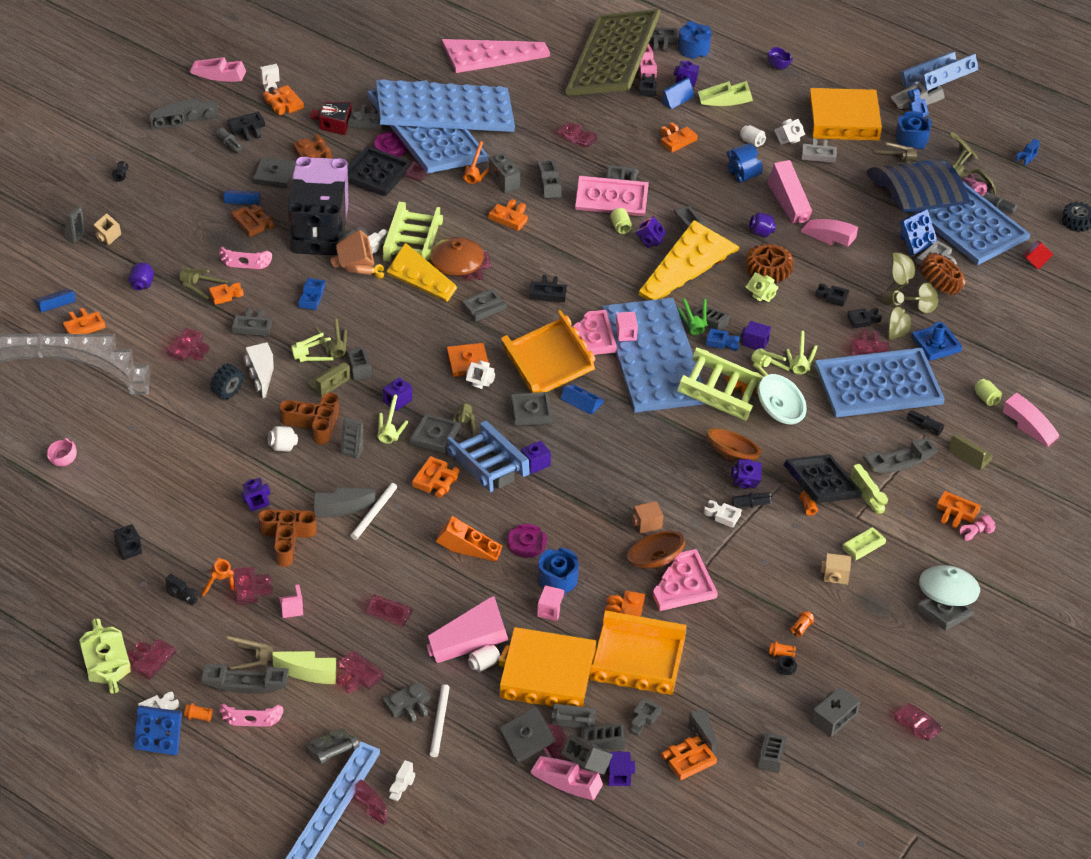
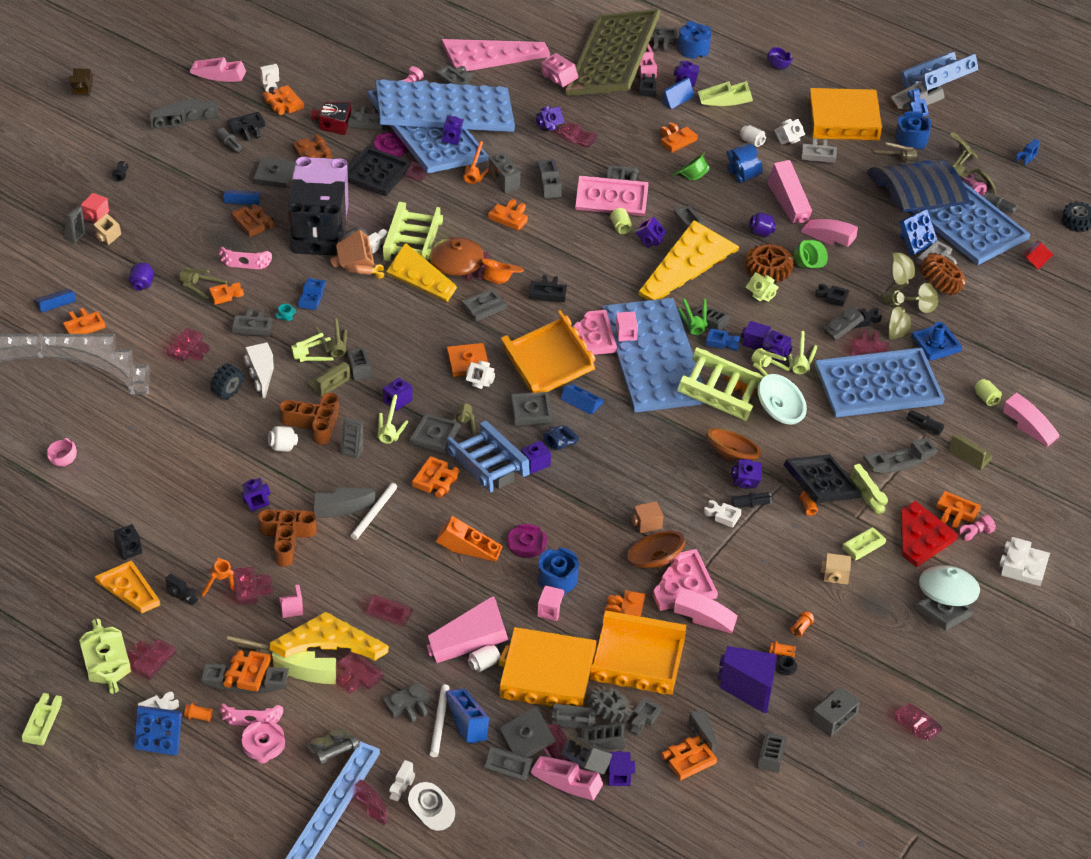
(41, 720): none -> yellowish green hinge
(81, 81): none -> dark brown brick
(94, 207): none -> coral brick
(129, 586): none -> light orange wing
(252, 673): none -> orange plate
(263, 751): none -> bright pink plate
(285, 312): none -> teal plate
(328, 634): none -> yellow plate
(415, 74): none -> bright pink piece
(431, 806): none -> white piece
(452, 130): none -> dark purple brick
(455, 76): none -> dark grey hinge
(468, 715): none -> blue slope
(499, 272): none -> orange piece
(508, 763): none -> dark grey plate
(549, 118): none -> dark purple brick
(556, 440): none -> dark blue piece
(559, 70): none -> bright pink brick
(610, 704): none -> dark grey gear
(694, 169): none -> bright green piece
(704, 611): none -> bright pink slope
(748, 675): none -> dark purple slope
(777, 344): none -> dark purple brick
(810, 254): none -> bright green piece
(843, 323): none -> dark grey plate
(923, 534): none -> red plate
(1024, 562): none -> white plate

